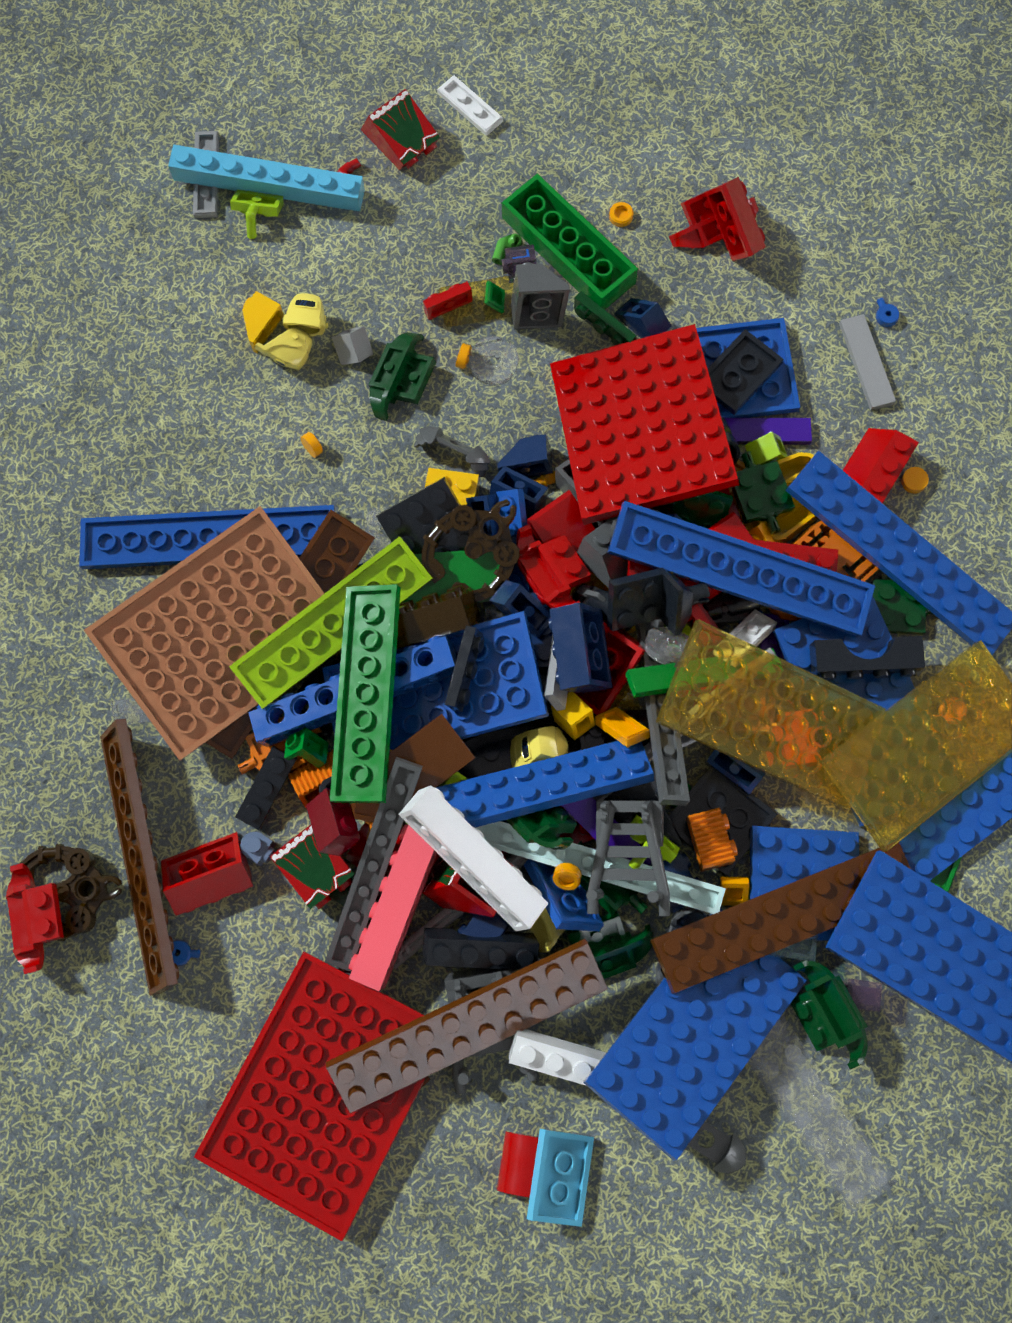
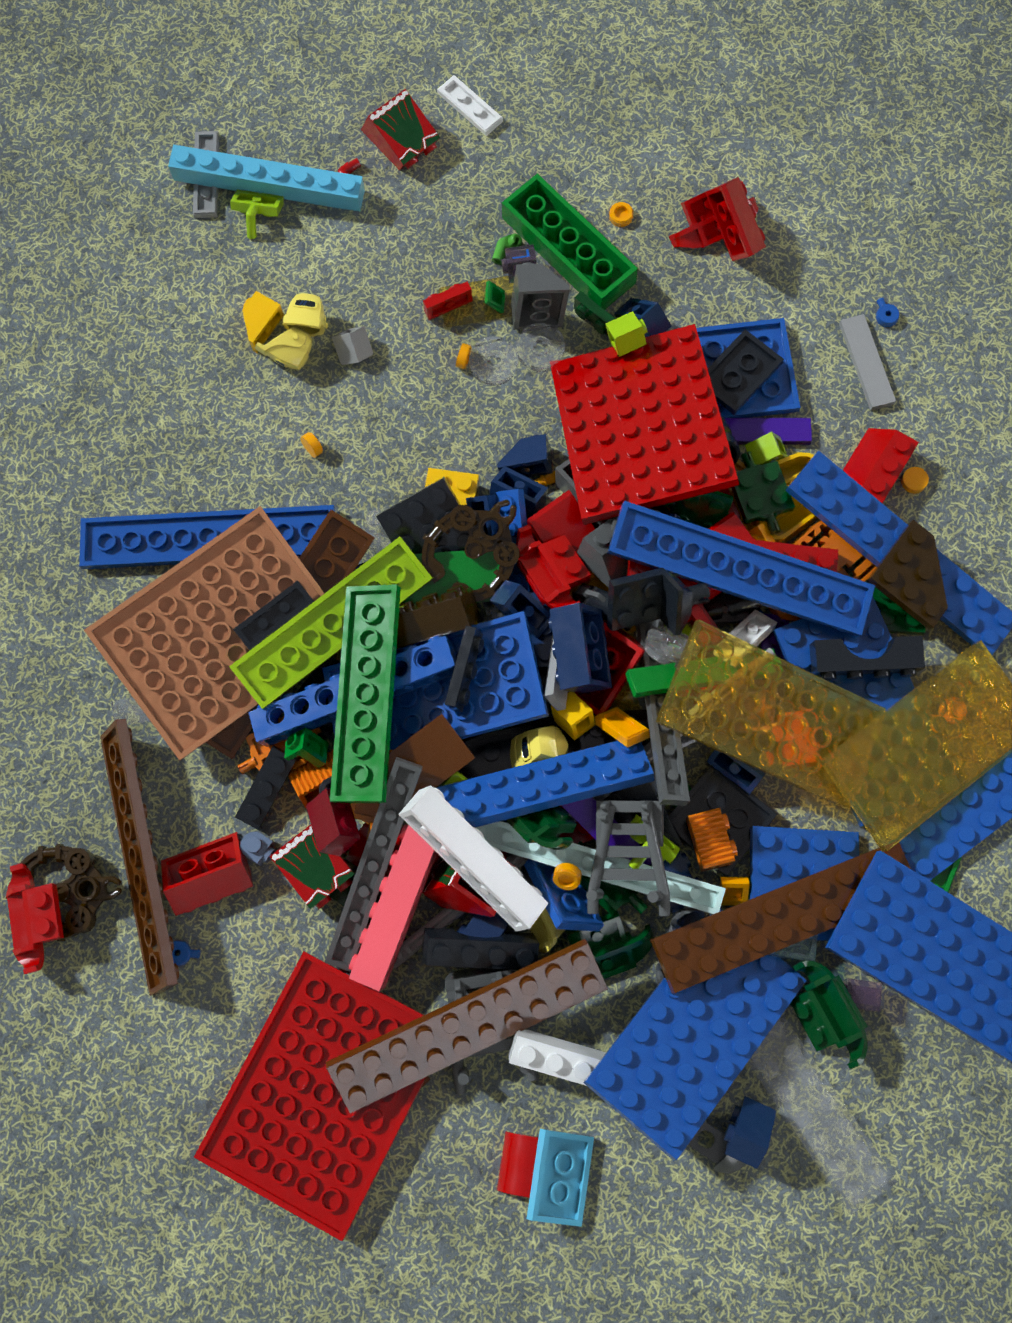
(273, 615): none -> black plate
(399, 374): dark green plate -> none
(475, 456): dark grey piece -> none
(528, 340): none -> clear plate
(626, 333): none -> lime brick
(750, 1131): none -> dark blue brick
(913, 575): none -> dark brown plate

